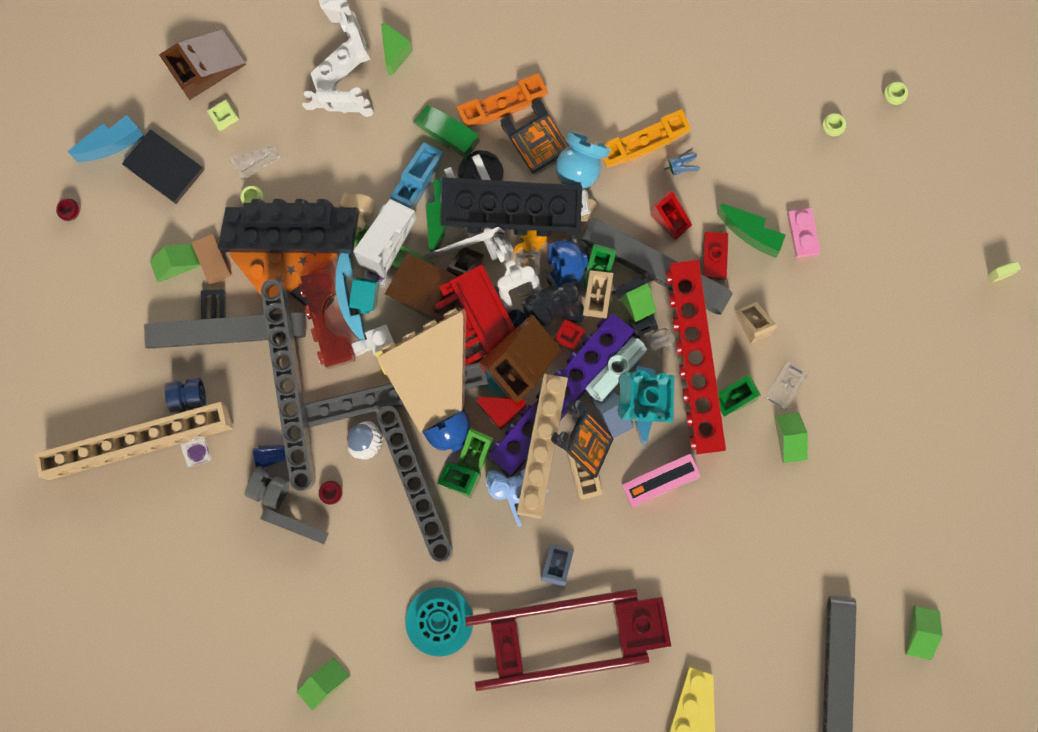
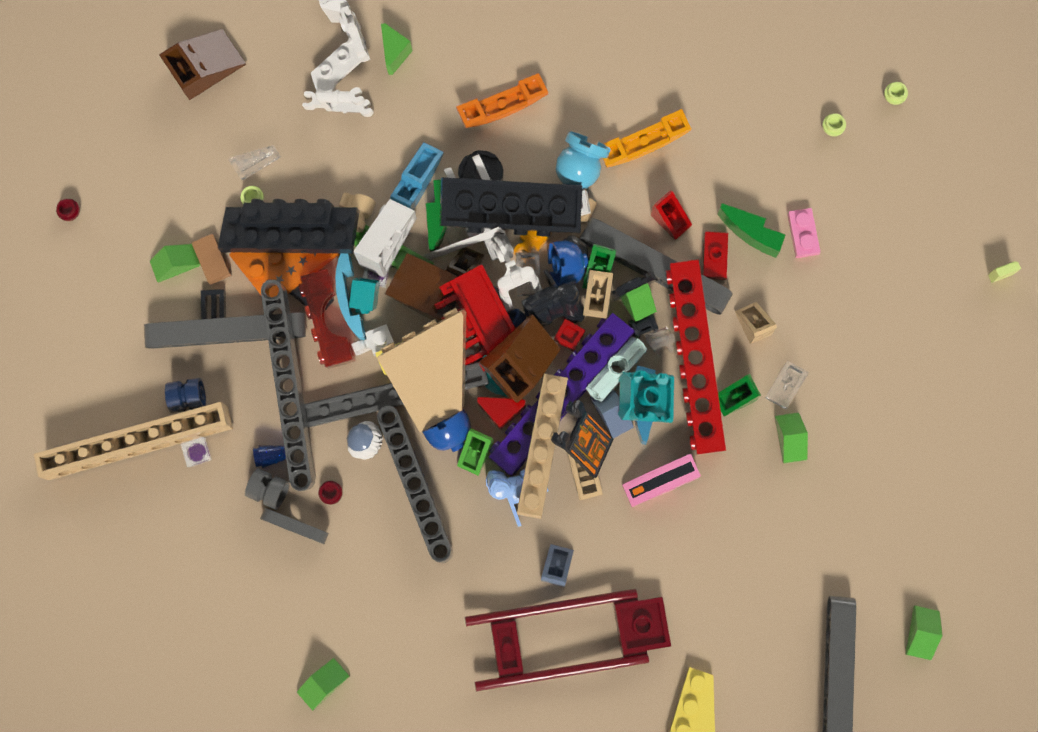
(106, 142): dark azure slope -> none
(163, 166): black tile -> none
(222, 115): yellowish green tile -> none
(438, 621): teal wheel -> none
(447, 131): green slope -> none
(459, 479): green slope -> none
(538, 140): flag -> none
(676, 163): flat silver piece -> none

